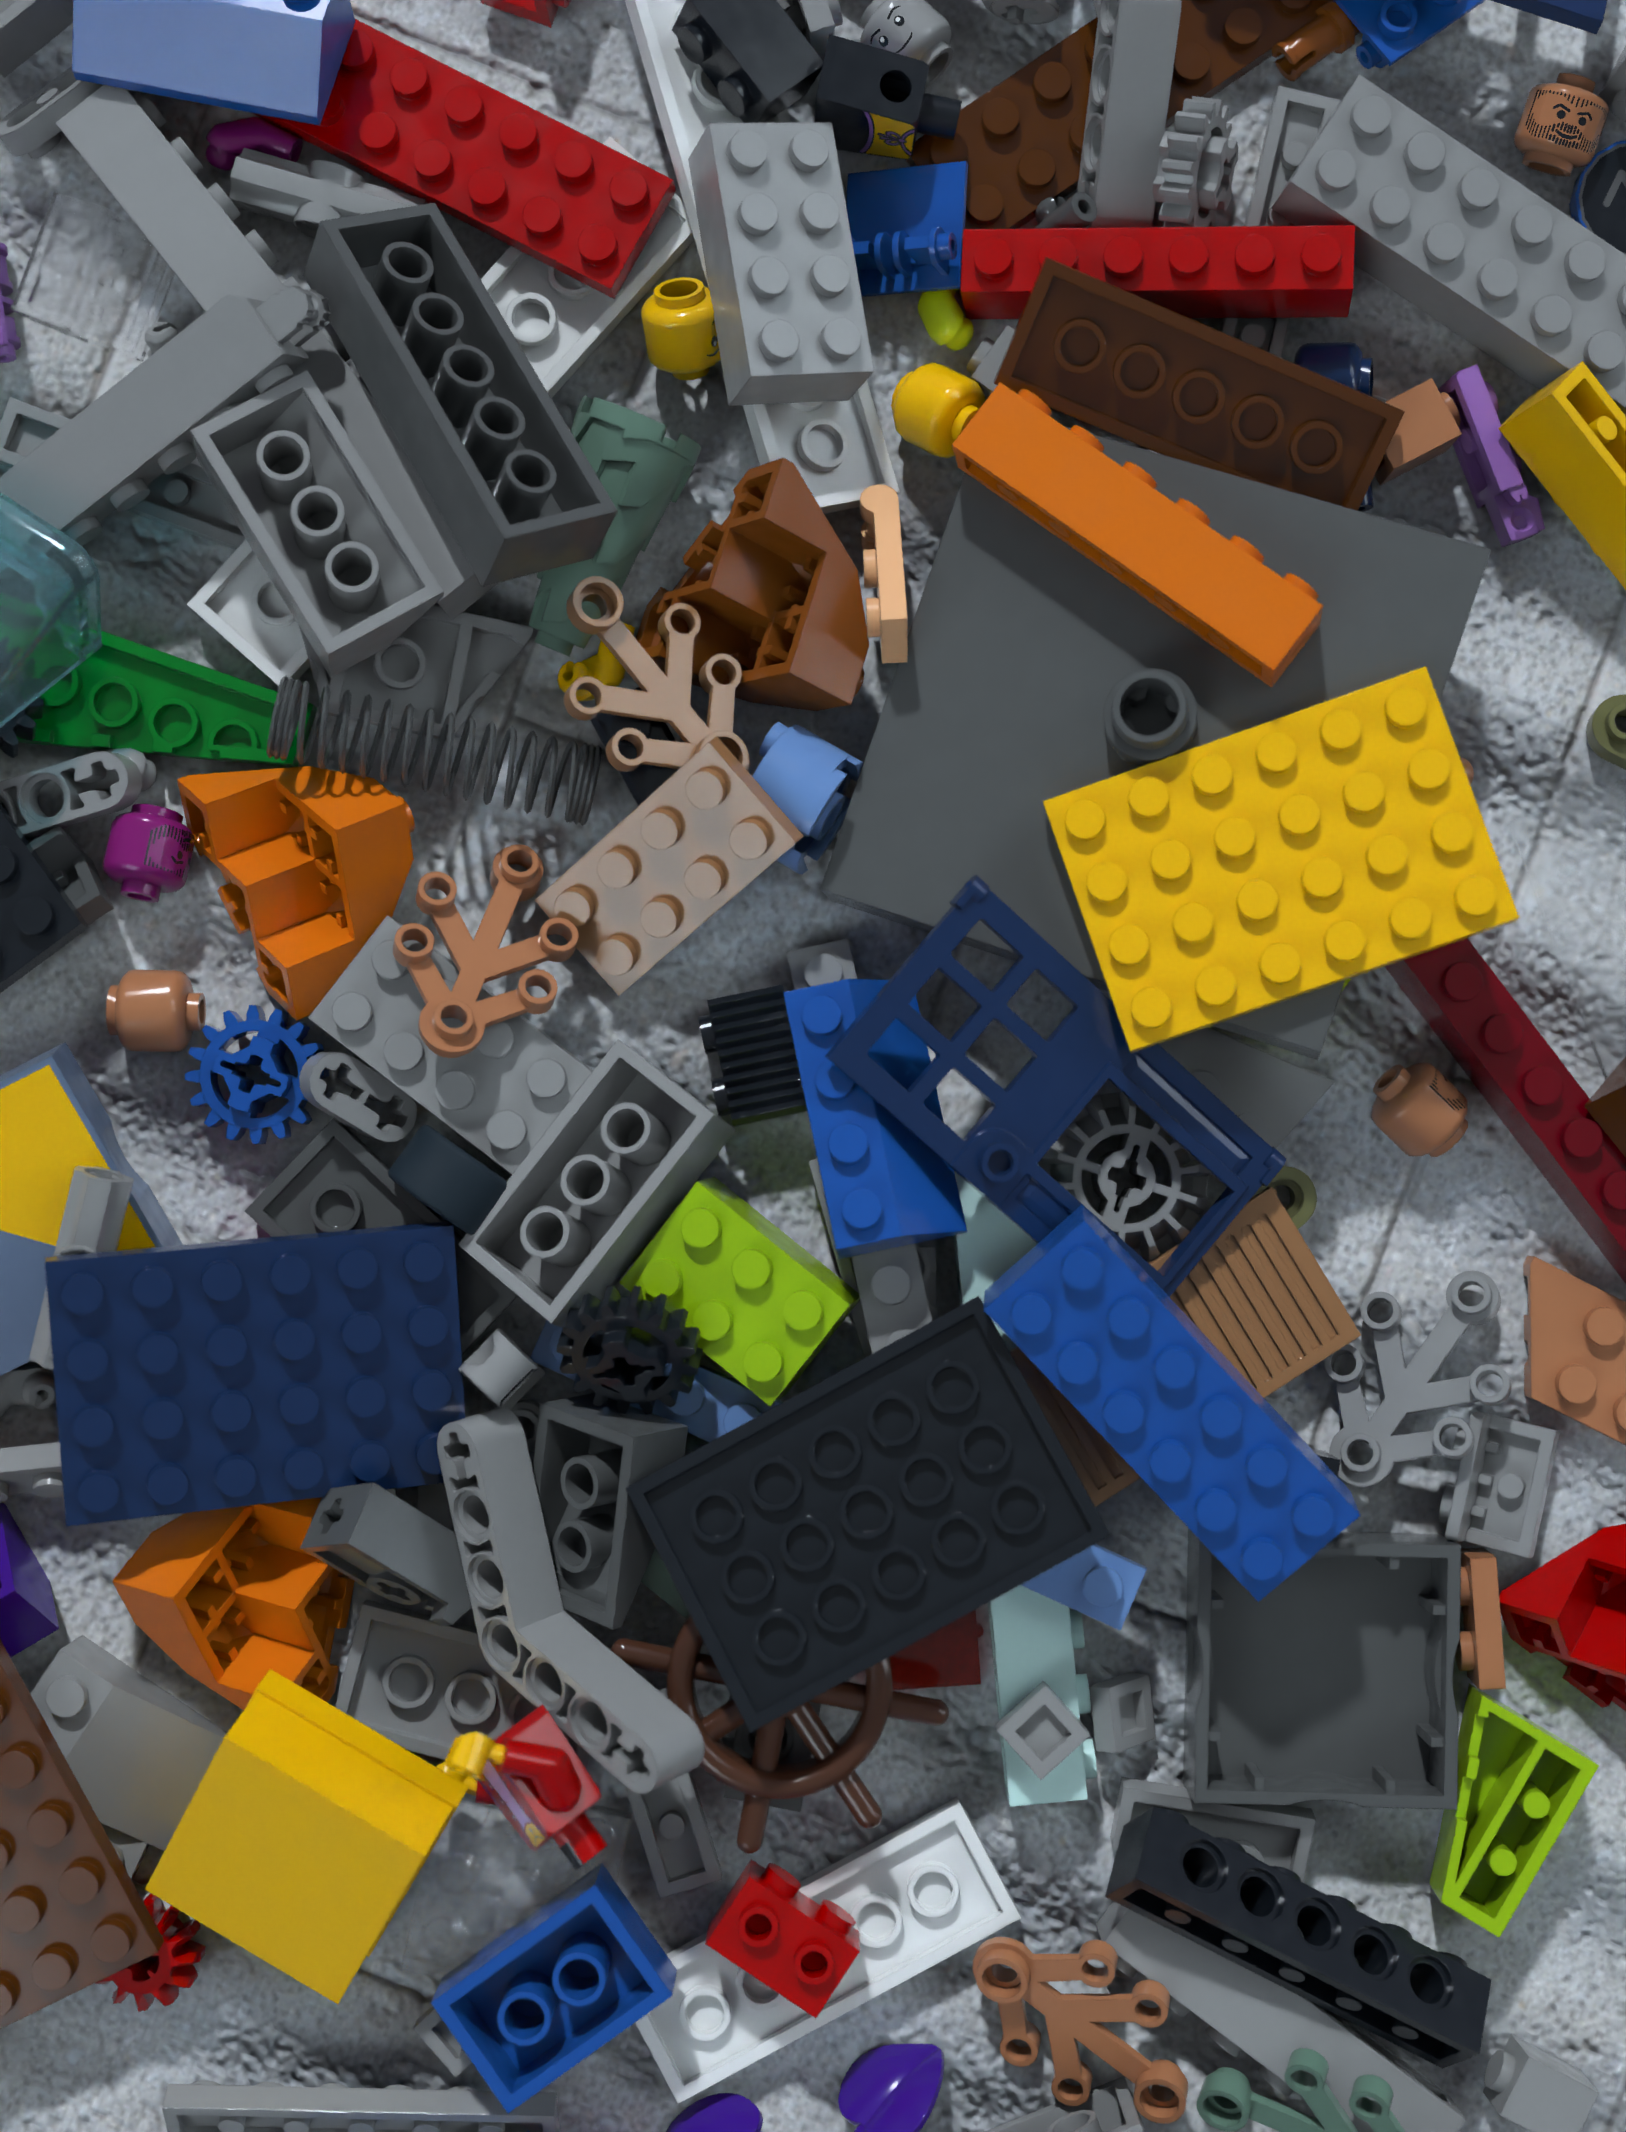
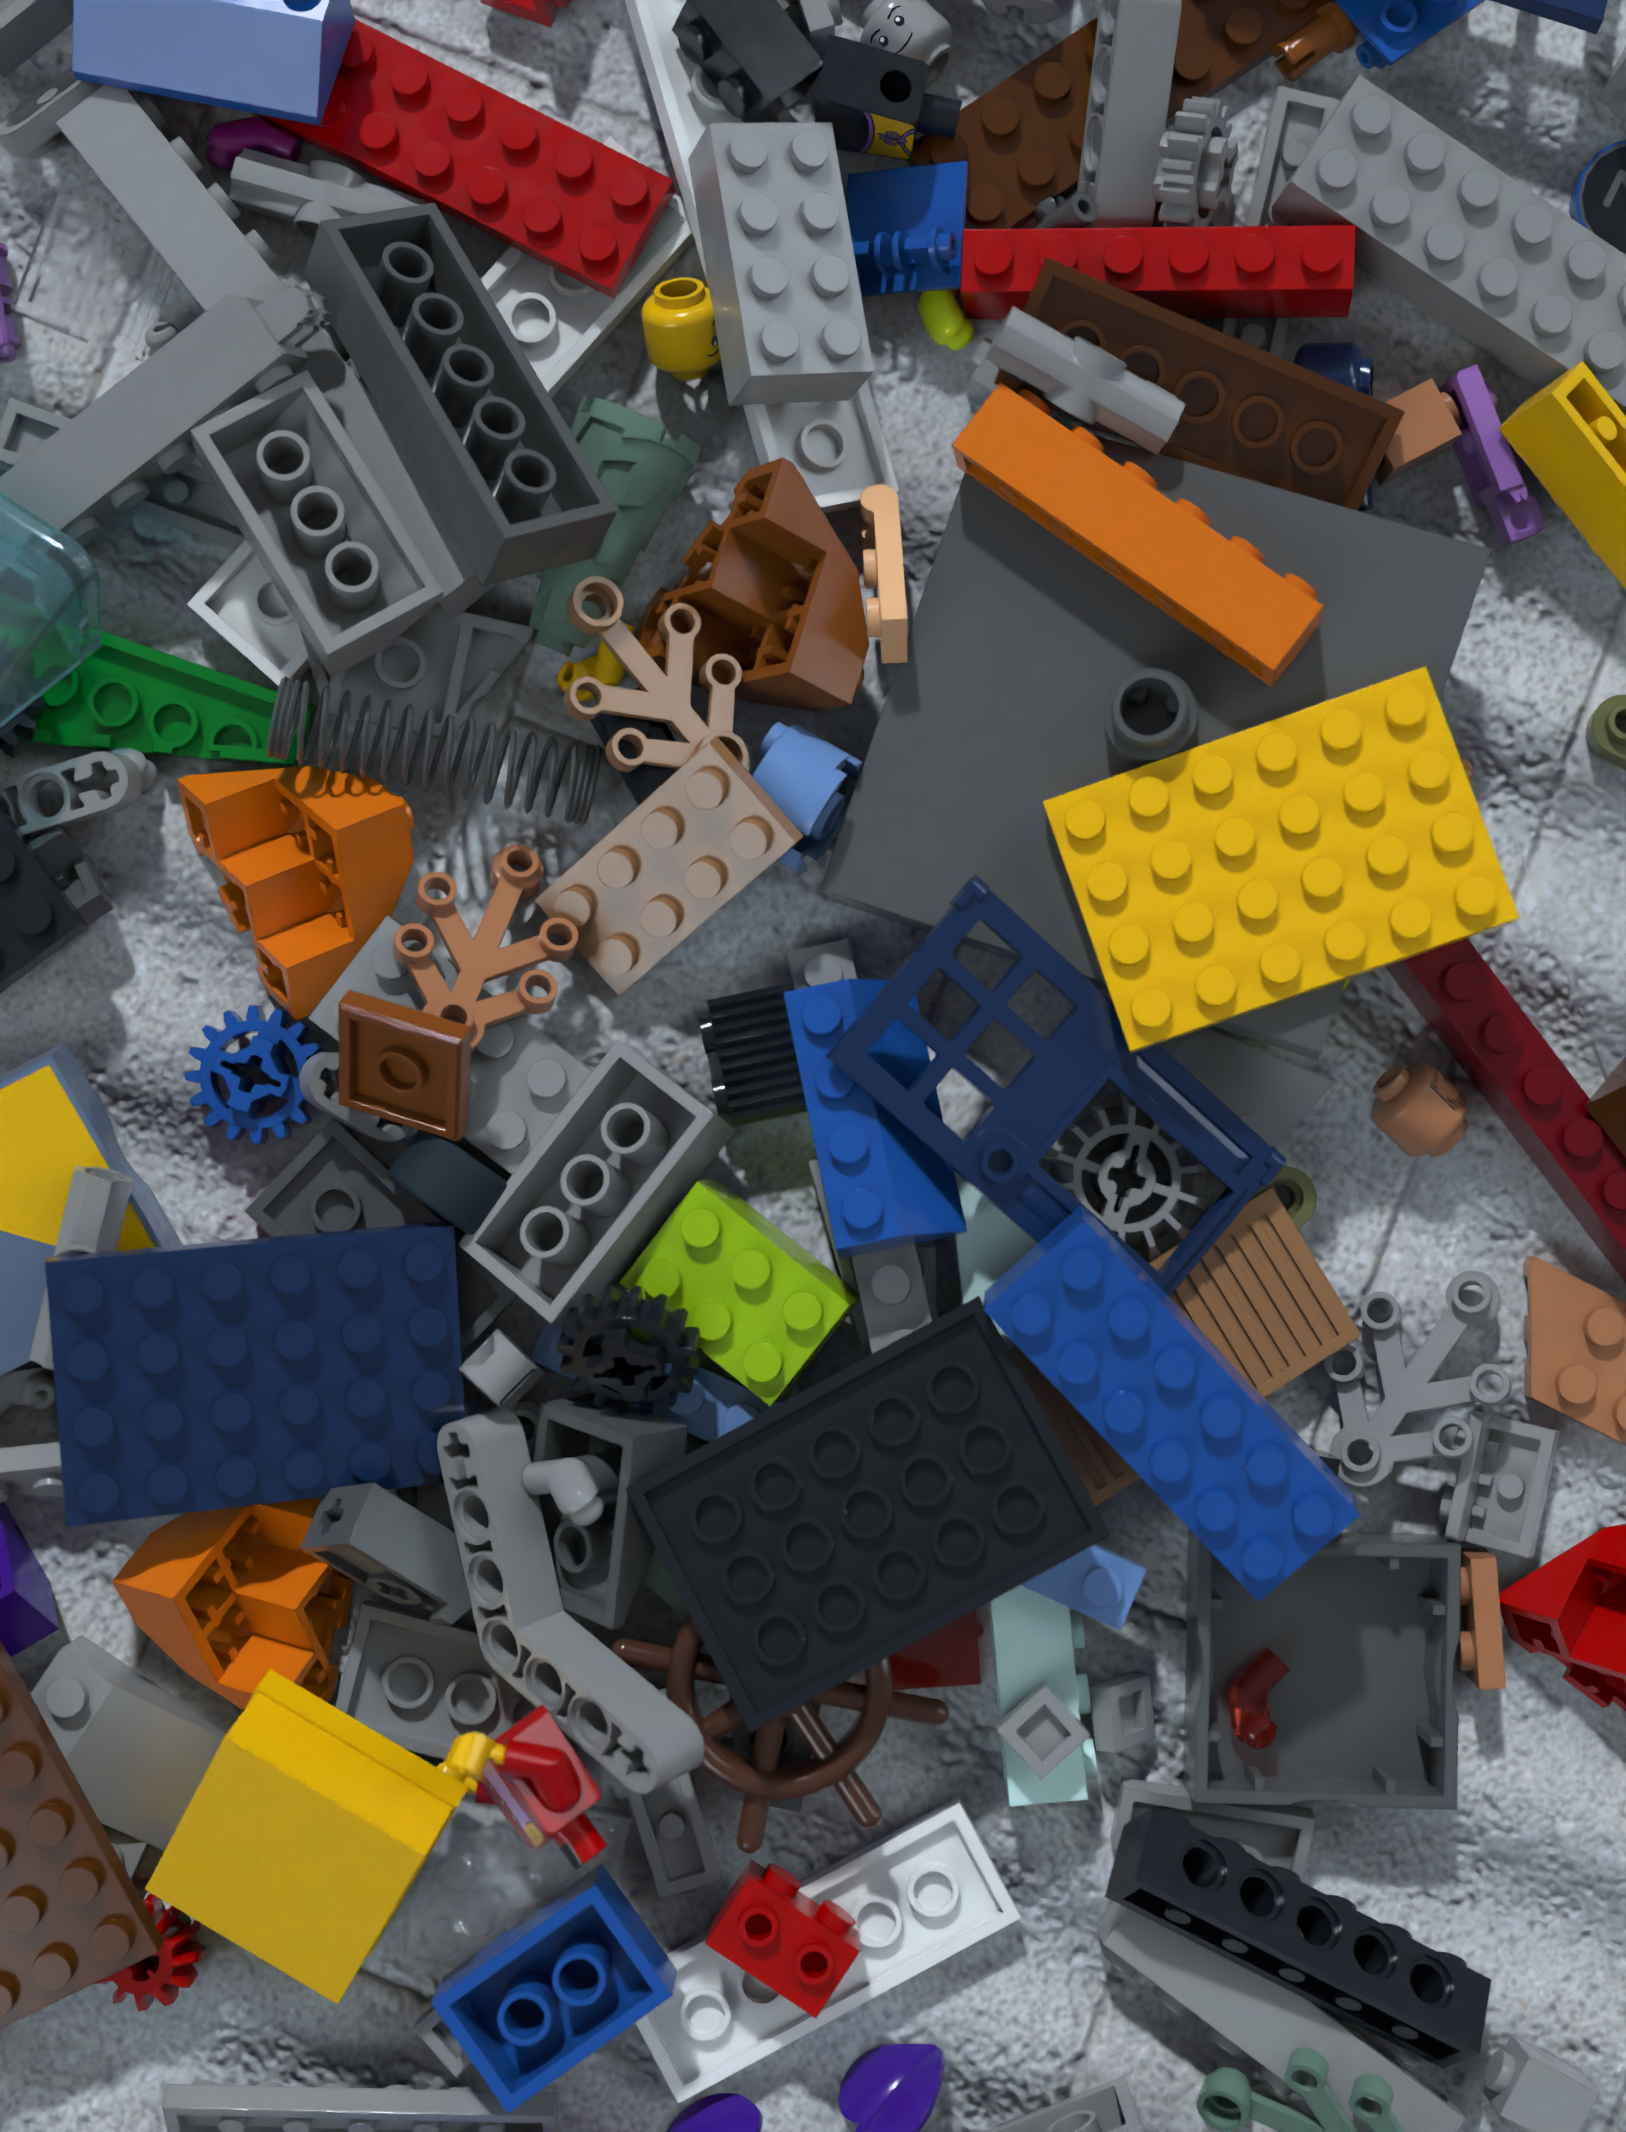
(148, 852): magenta head -> none
(154, 1010): nougat head -> none
(404, 1065): none -> dark orange tile
(570, 1486): none -> light grey arm
(935, 407): yellow head -> none
(1078, 2019): nougat plant -> none
(1085, 380): none -> light grey piece
(1249, 1700): none -> clear red arm
(1511, 1806): lime wedge -> none
(1561, 125): nougat head -> none

